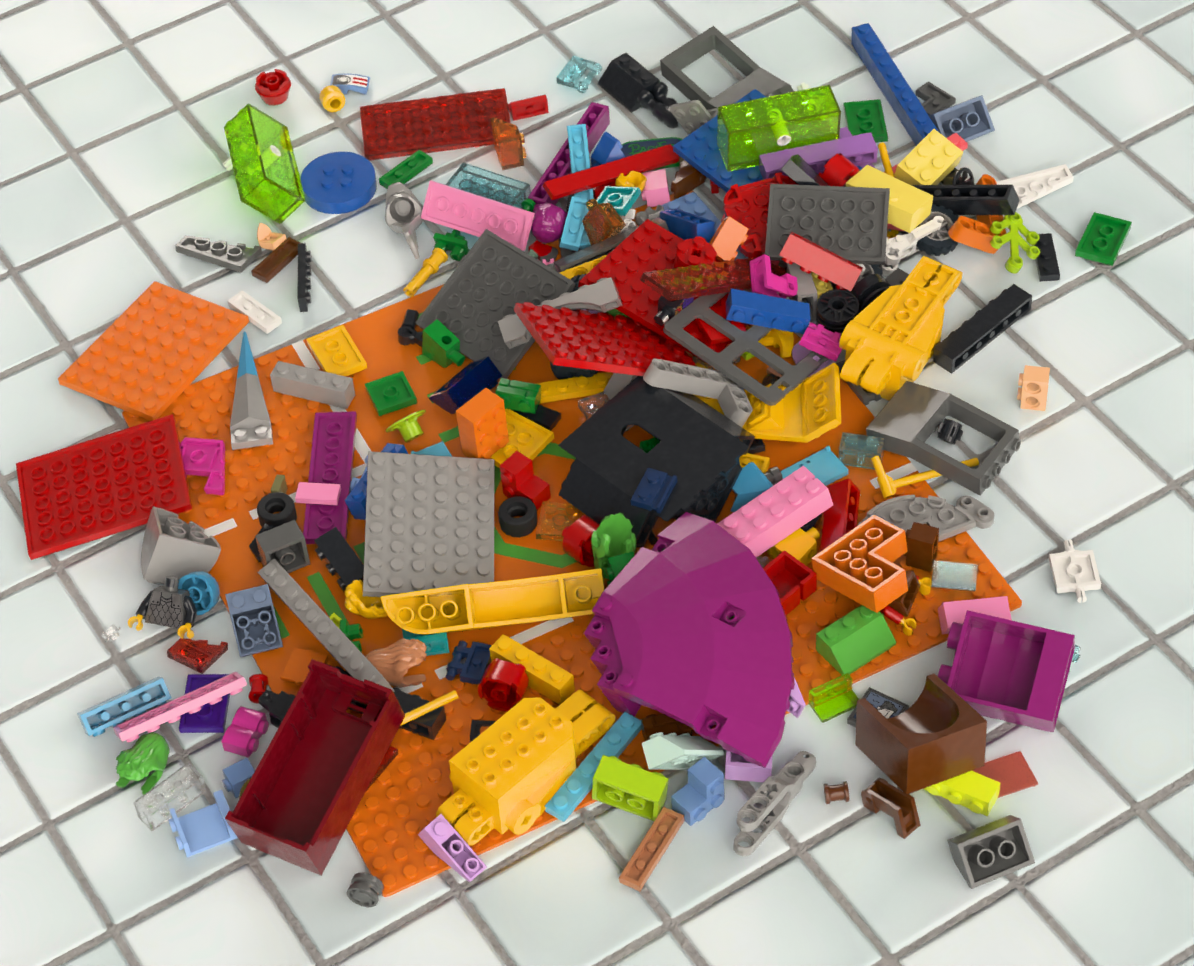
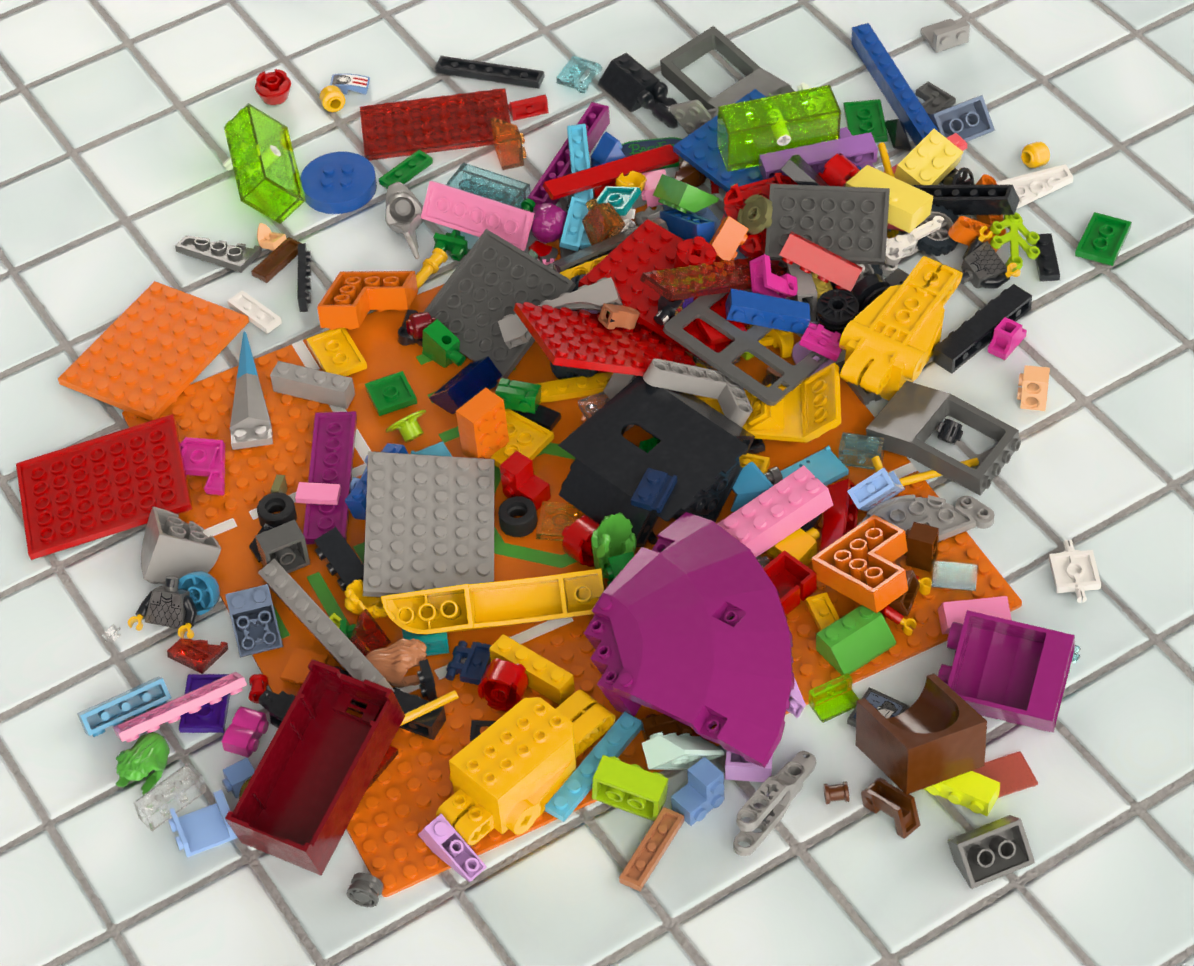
(360, 291): none -> orange brick
(368, 634): none -> clear red wing
(417, 323): none -> dark red head
(426, 680): none -> black plate
(489, 72): none -> black plate
(619, 316): none -> nougat leg
(682, 195): none -> bright green slope
(757, 206): none -> olive plate
(822, 610): none -> yellow plate
(875, 490): none -> light blue panel
(898, 134): none -> black slope
(946, 34): none -> light grey bracket
(984, 266): none -> torso
(1006, 338): none -> dark pink brick
(1035, 155): none -> yellow head

